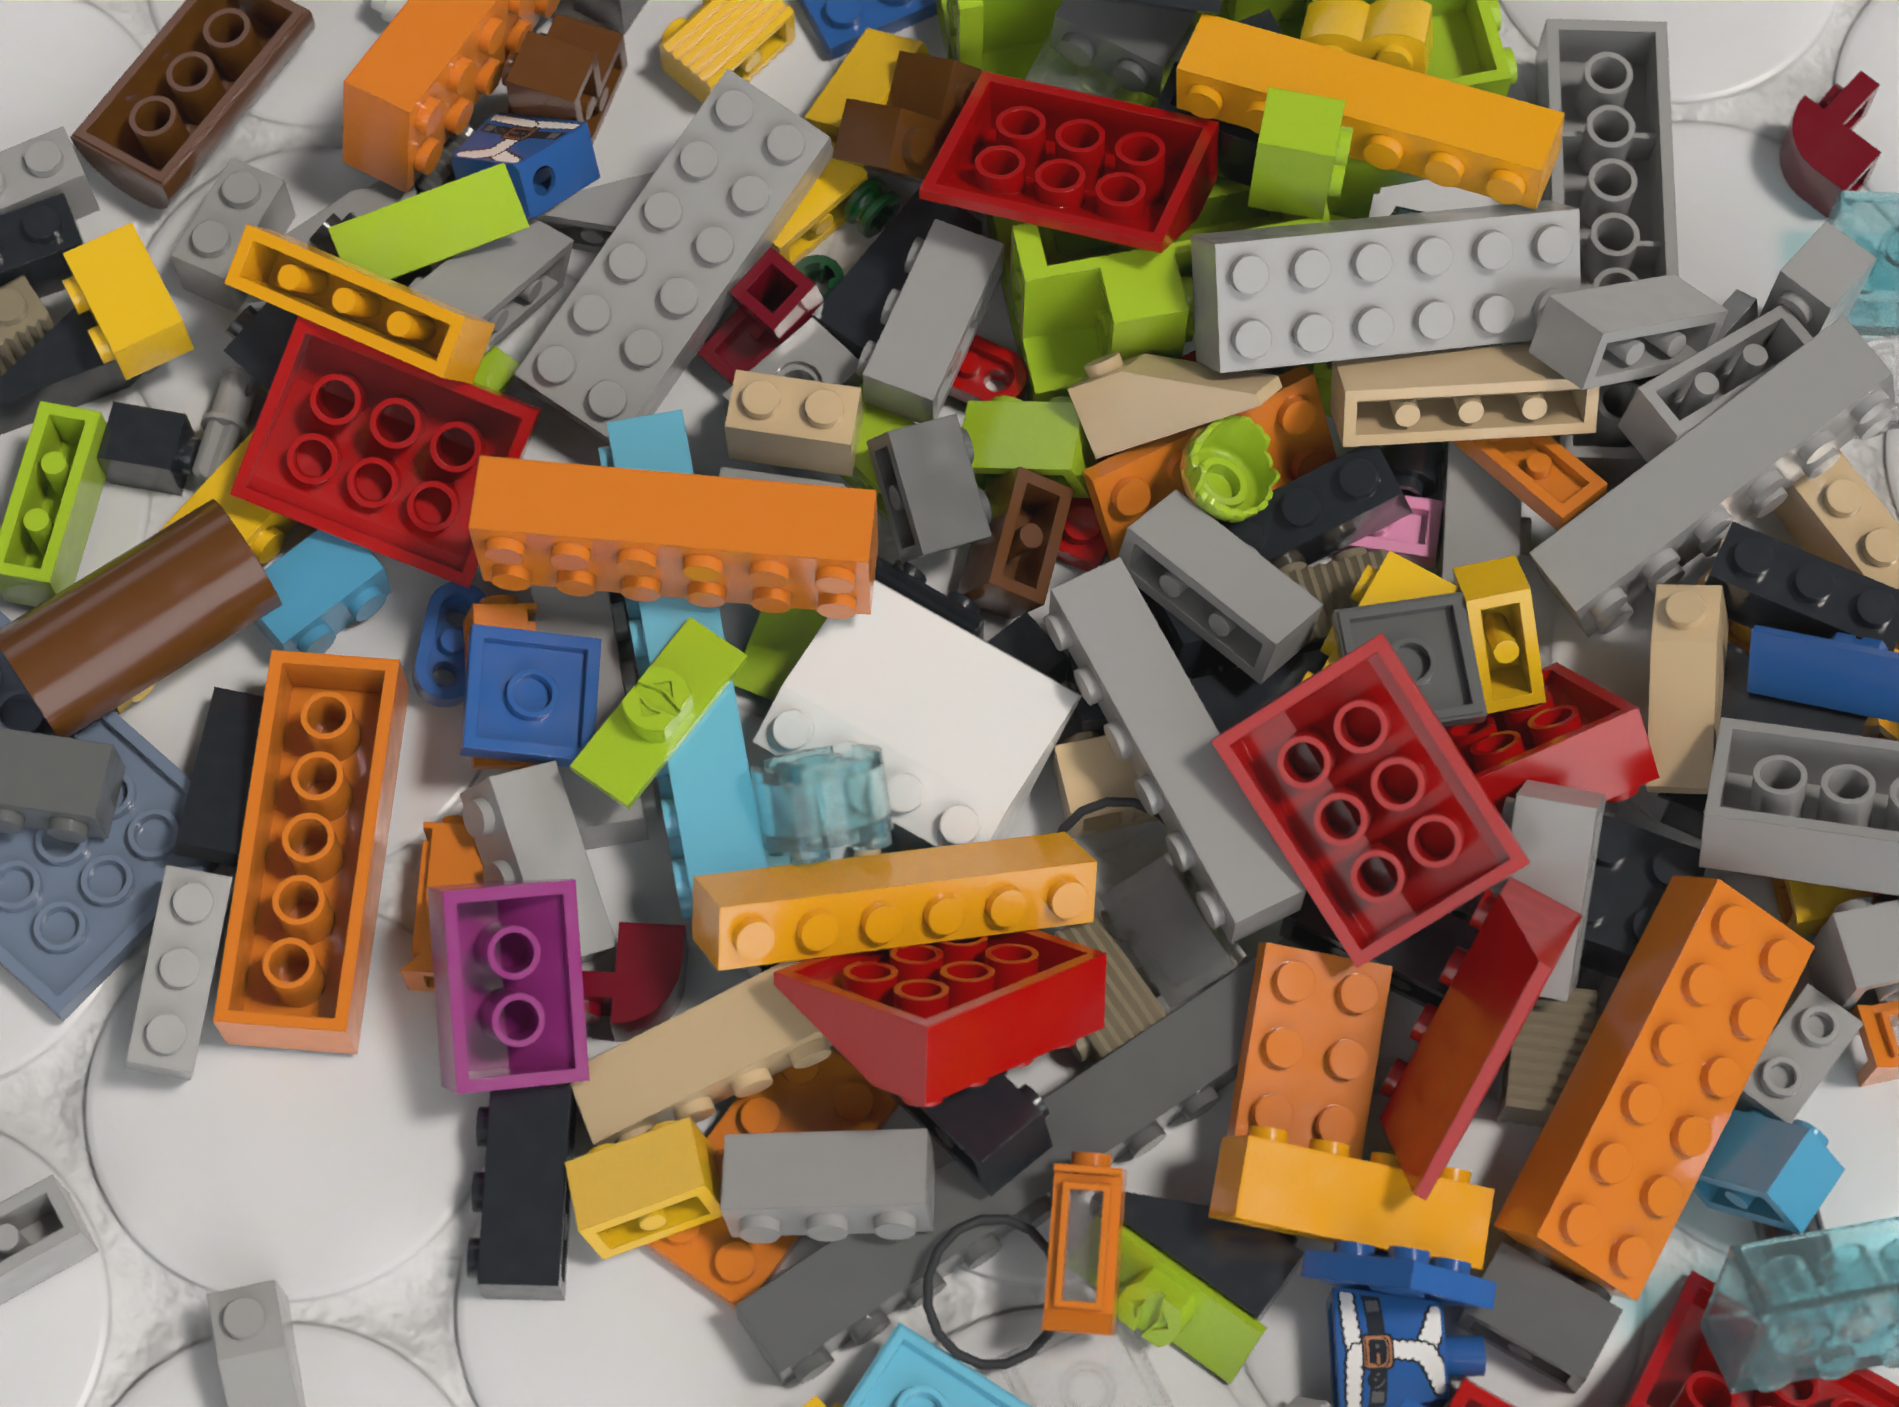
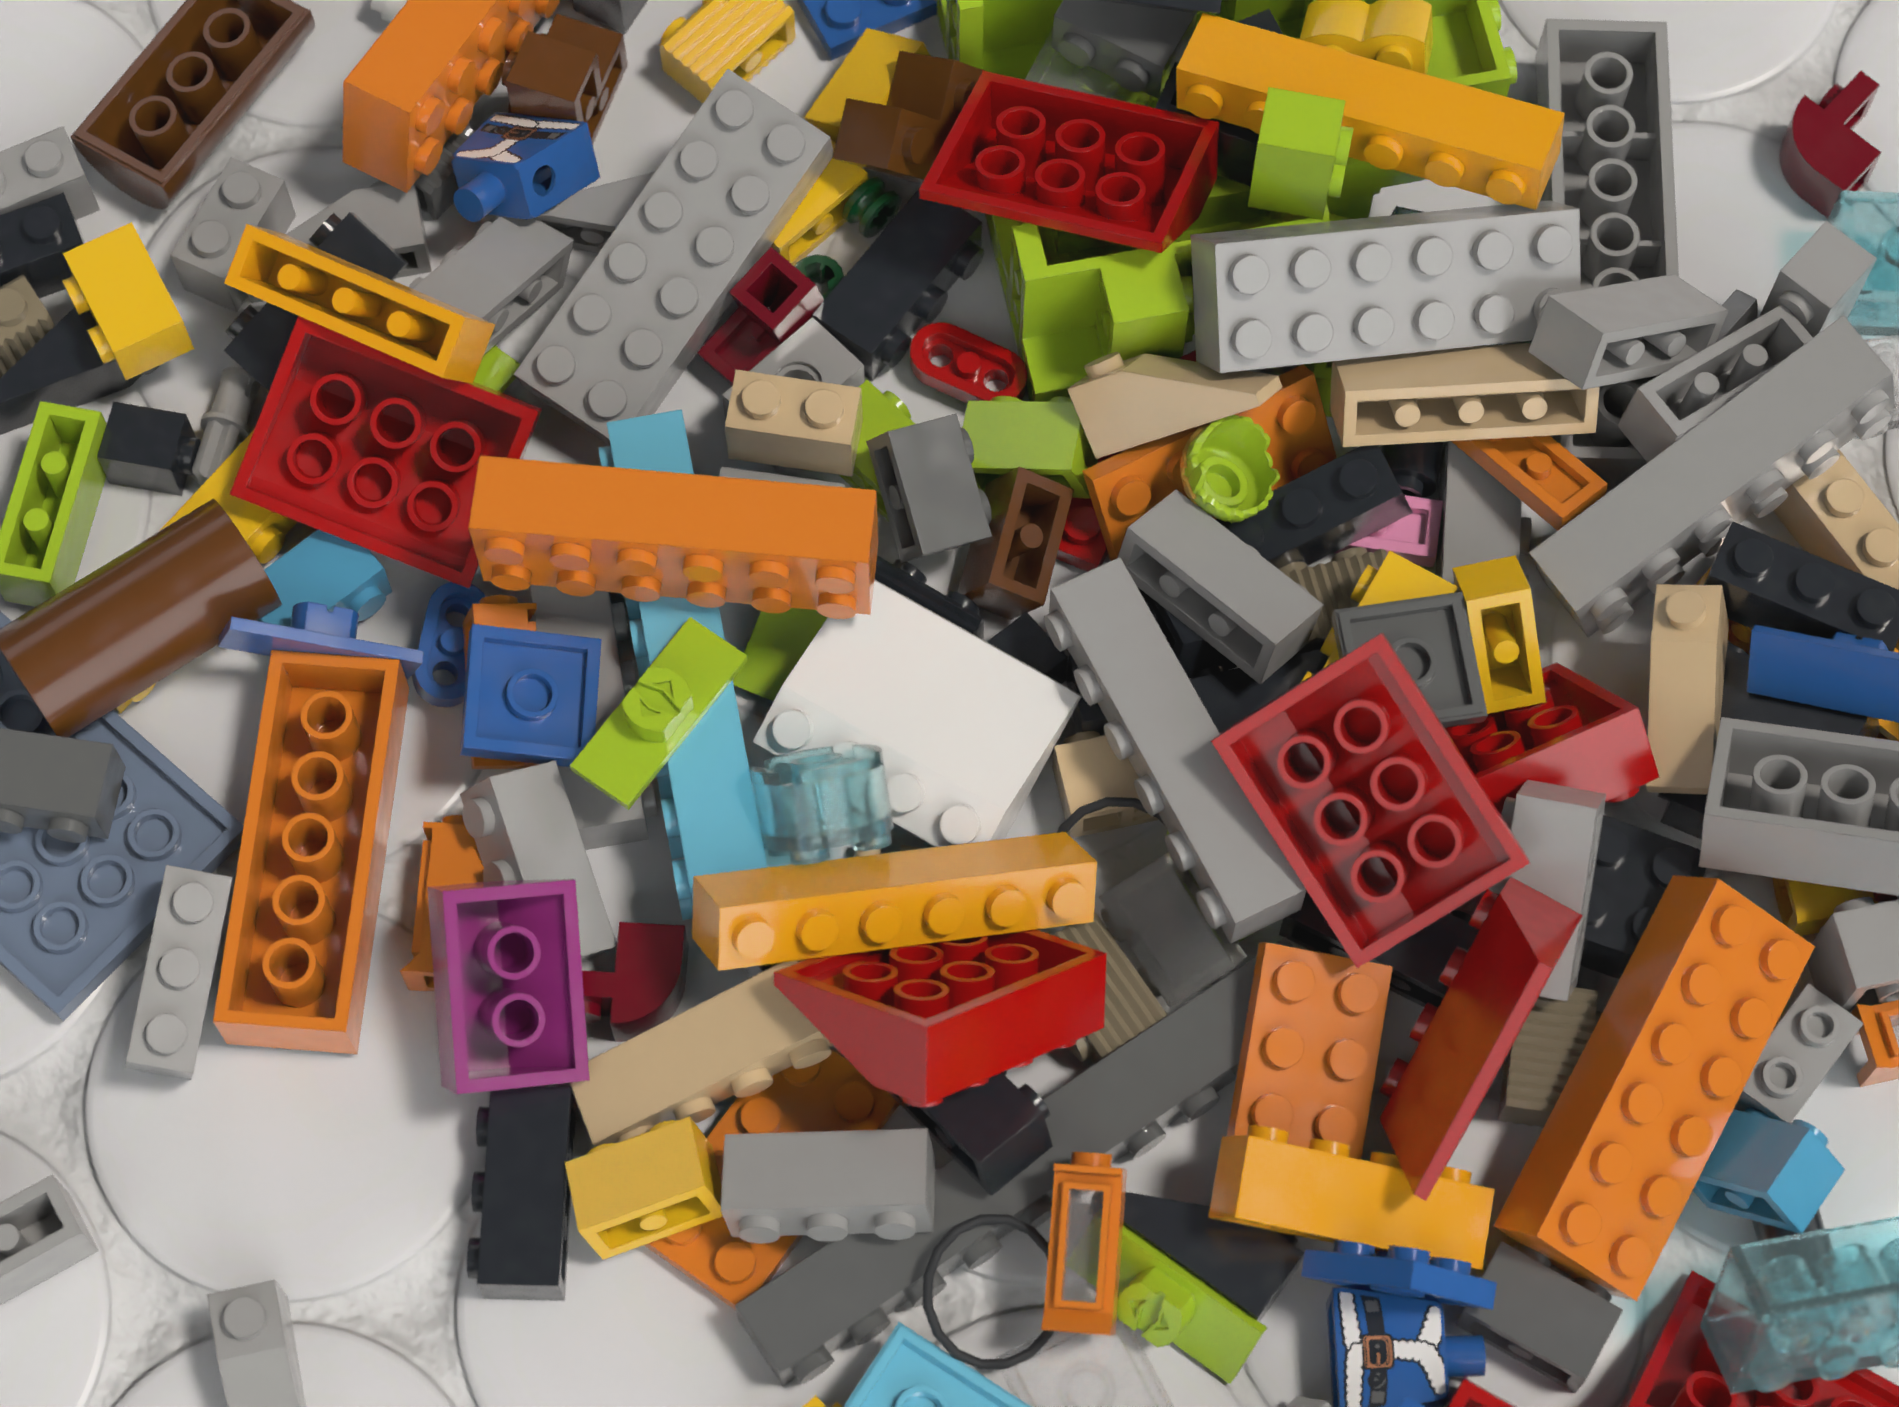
(221, 779): black tile -> none
(314, 631): none -> piece
(432, 224): lime piece -> none
(931, 321): light grey brick -> none

